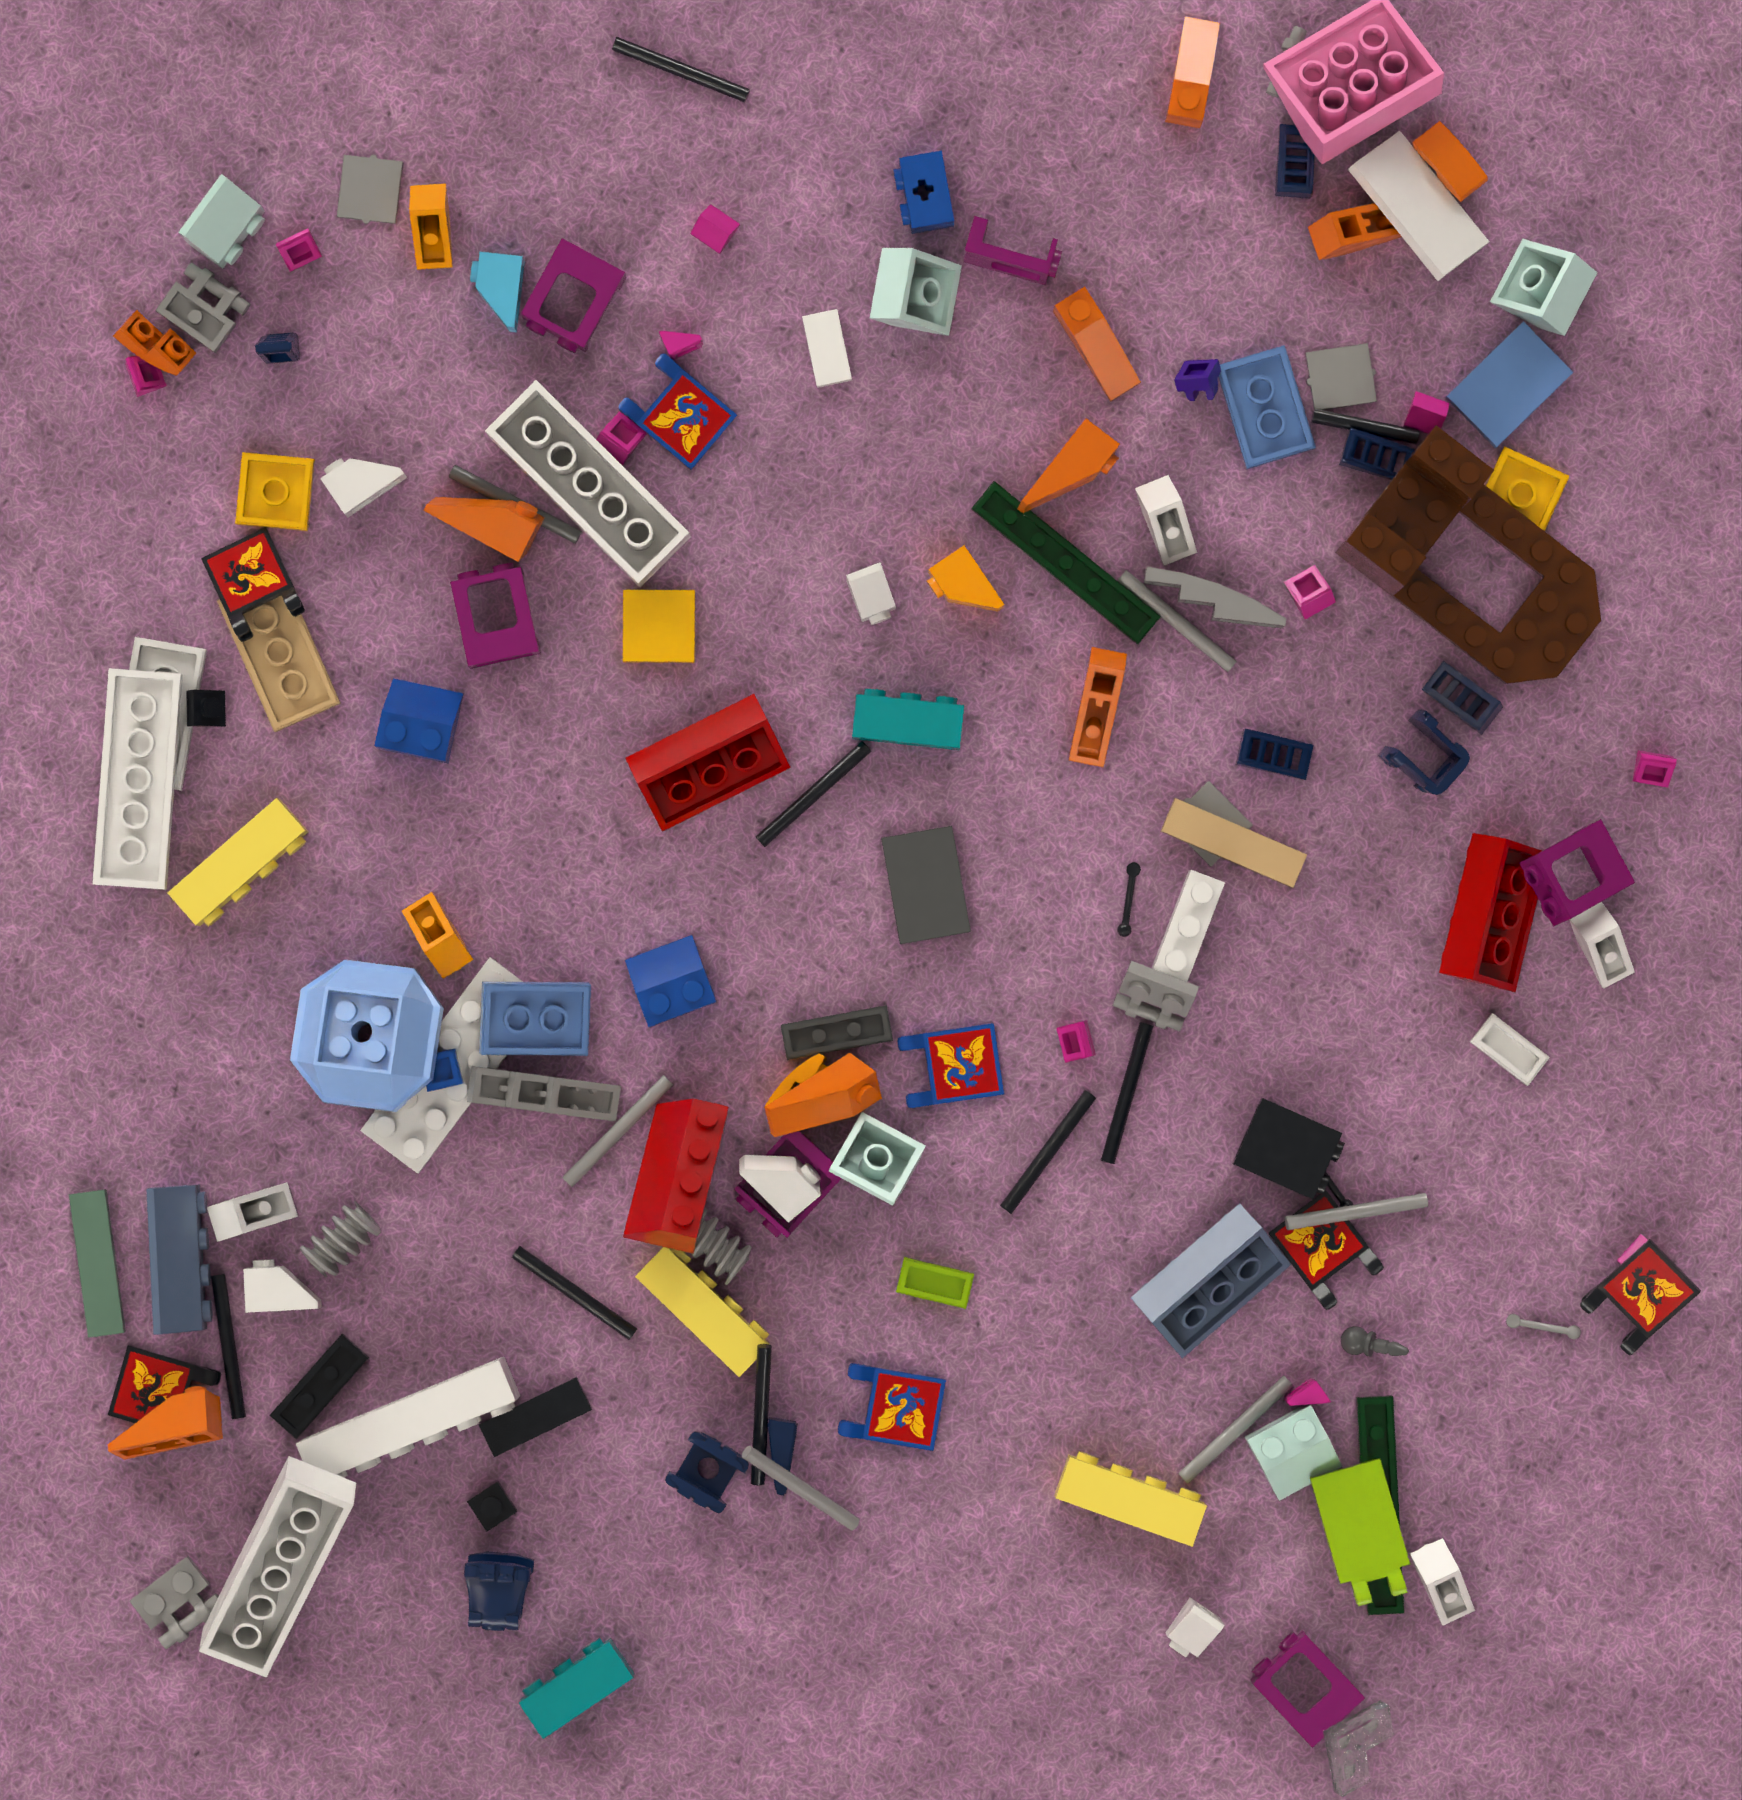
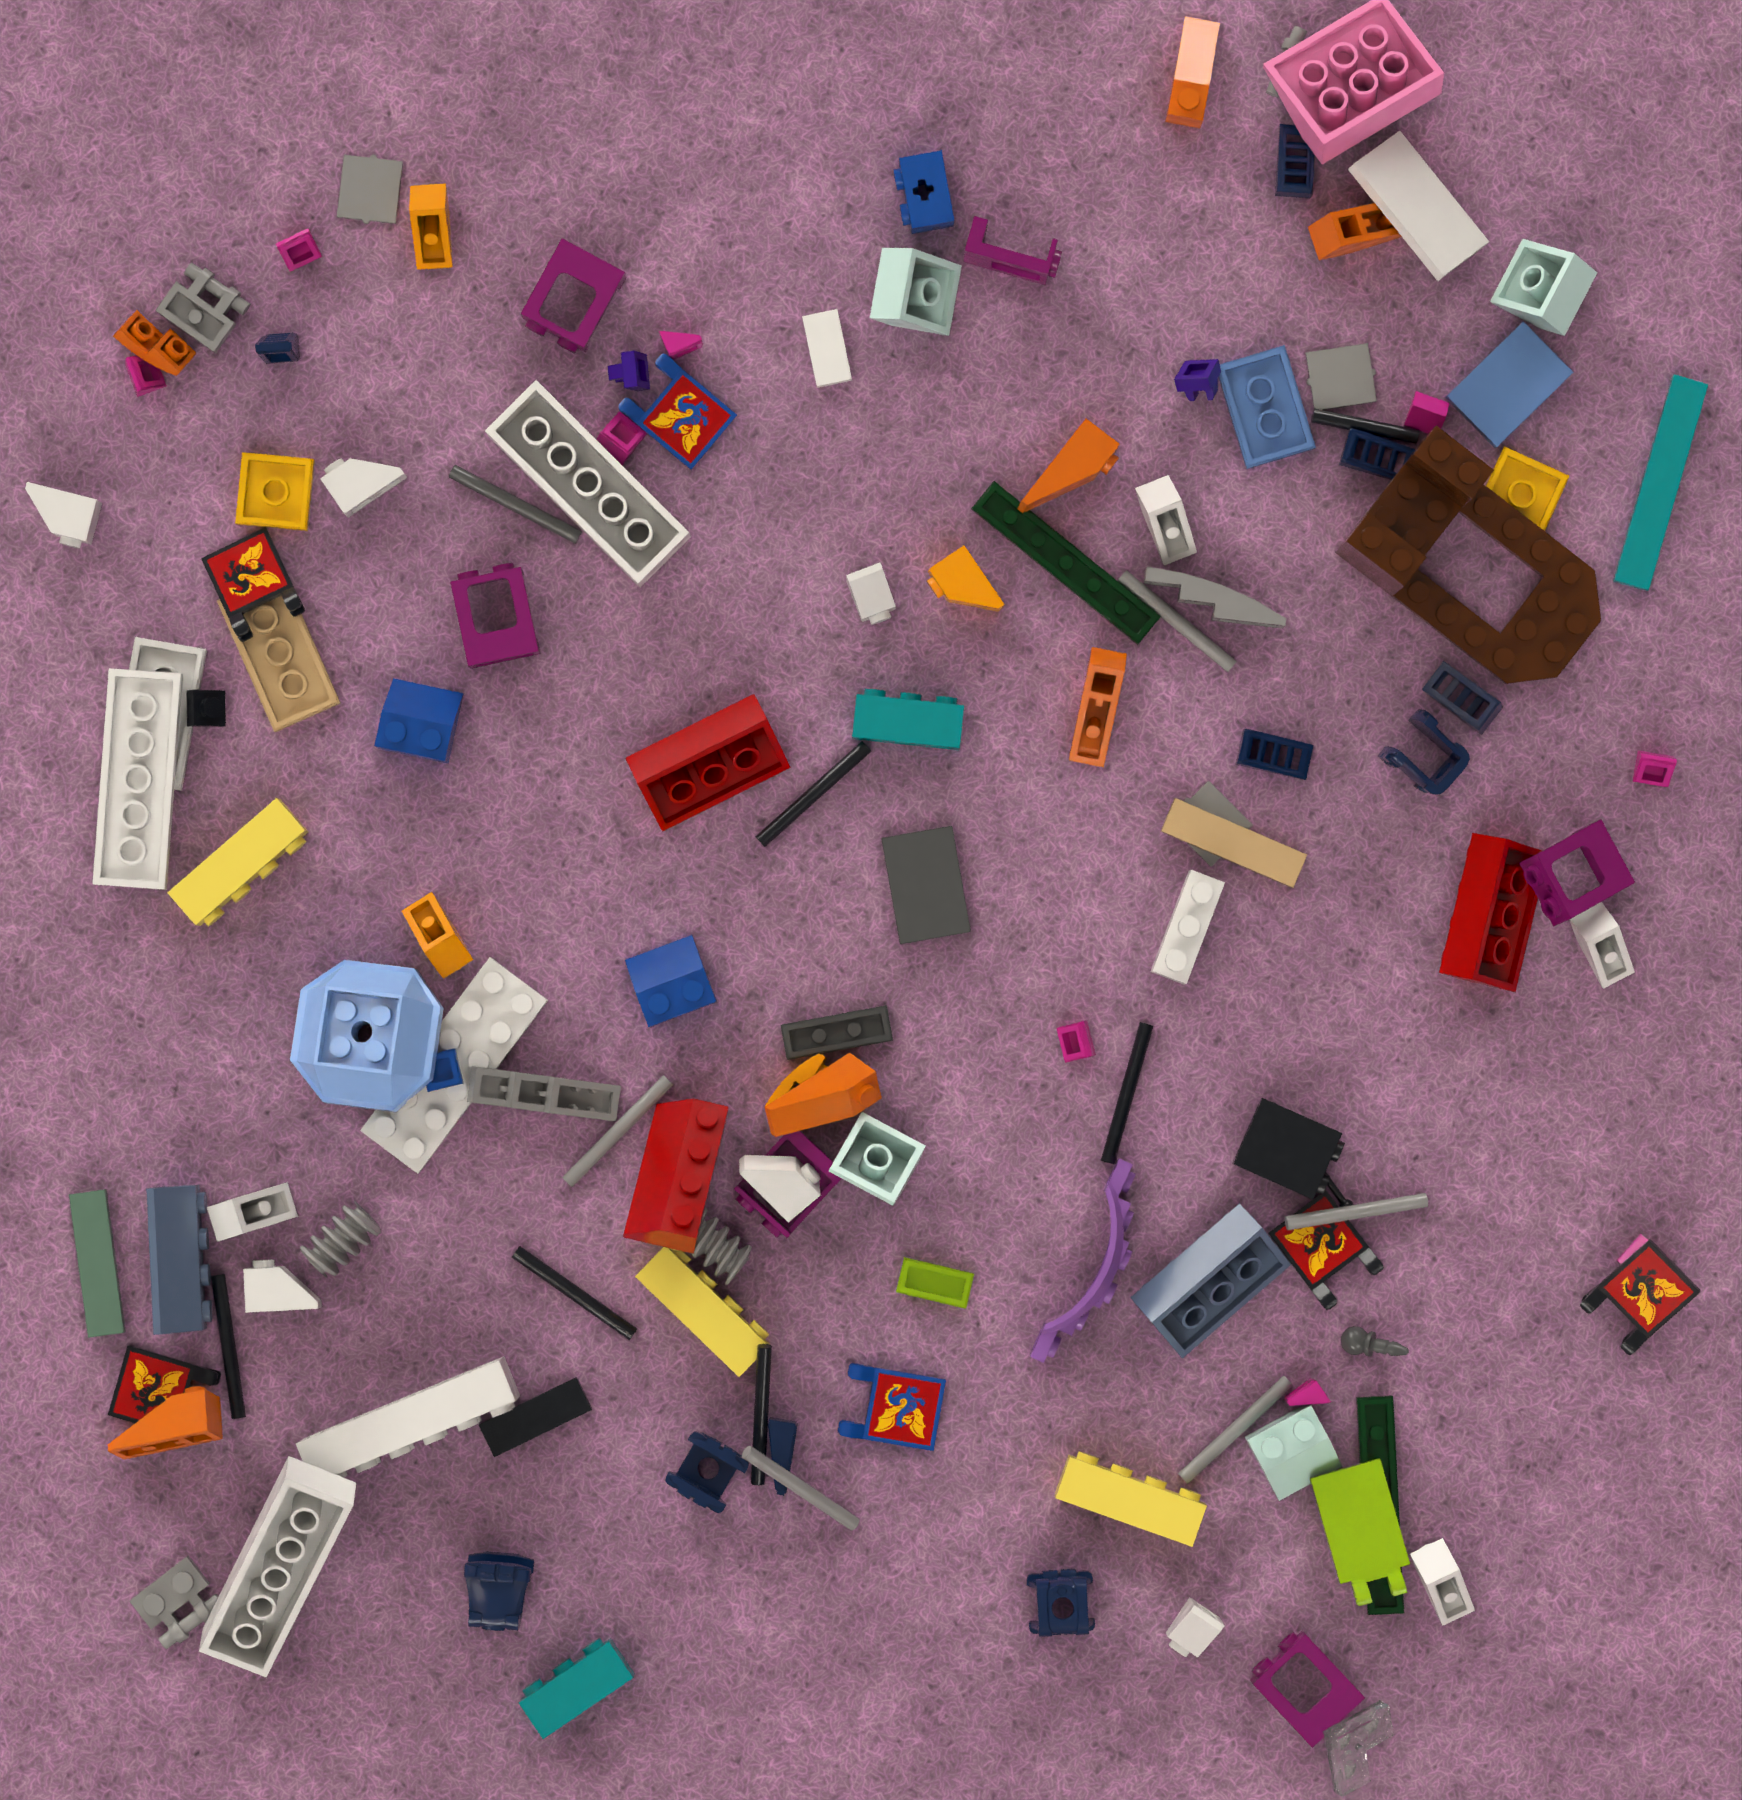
(66, 514): none -> white slope
(223, 222): light aqua slope -> none
(319, 1386): black tile -> none
(492, 1506): black plate -> none
(497, 523): orange slope -> none
(500, 284): medium azure slope -> none
(535, 1018): medium blue tile -> none
(631, 371): none -> dark purple tile
(659, 626): yellow tile -> none
(680, 69): black bar -> none
(714, 228): dark pink slope -> none
(959, 1064): flag -> none
(1048, 1151): black bar -> none
(1064, 1584): none -> dark blue piece
(1096, 343): orange slope -> none
(1115, 1258): none -> medium lavender piece
(1132, 870): black hinge -> none
(1156, 989): light grey plate -> none
(1310, 592): dark pink slope -> none
(1450, 160): orange slope -> none
(1509, 1049): white tile -> none
(1514, 1321): light grey hinge -> none
(1660, 482): none -> teal tile

